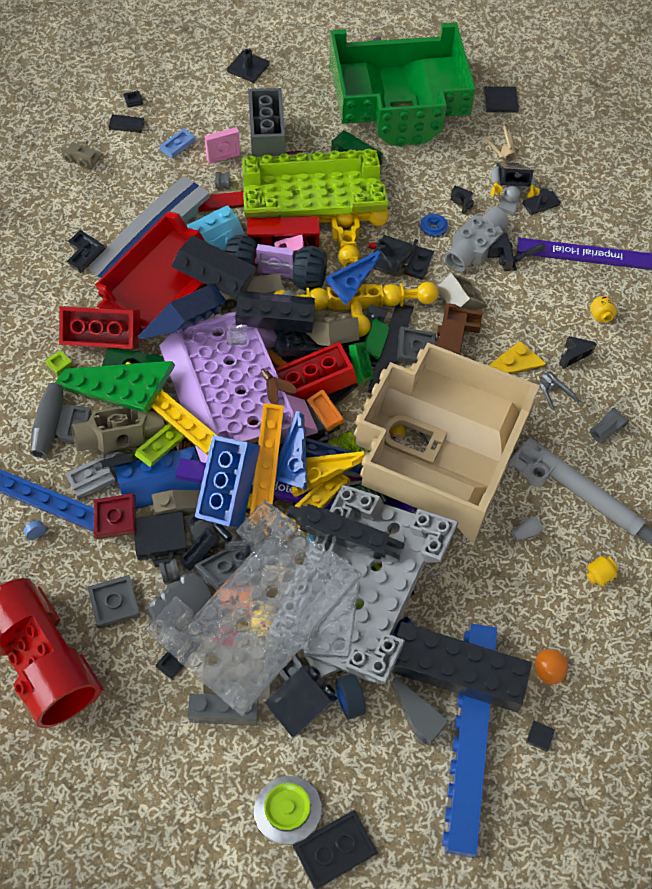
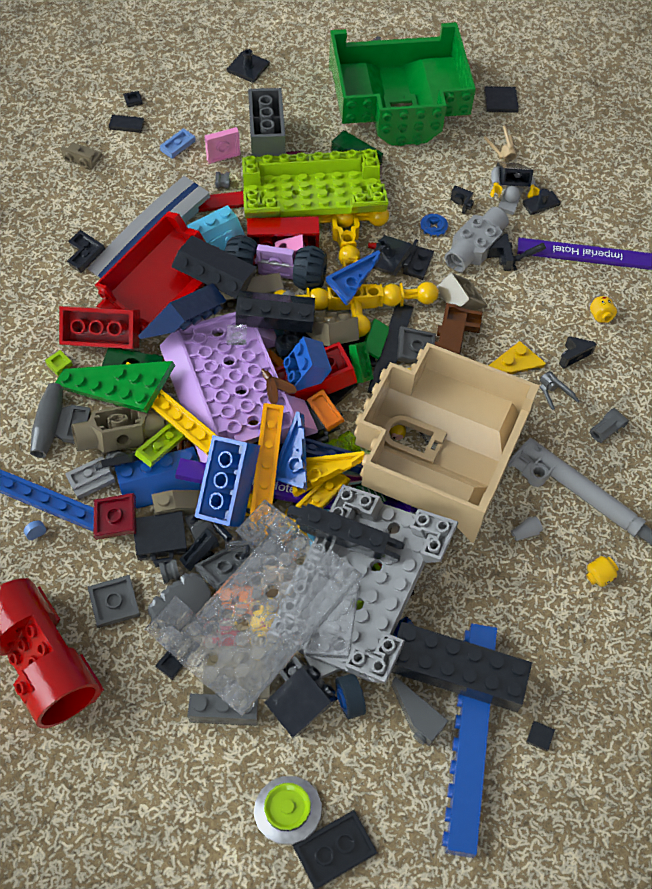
(307, 364): none -> blue slope
(376, 313): black bracket -> none
(551, 666): orange hair -> none

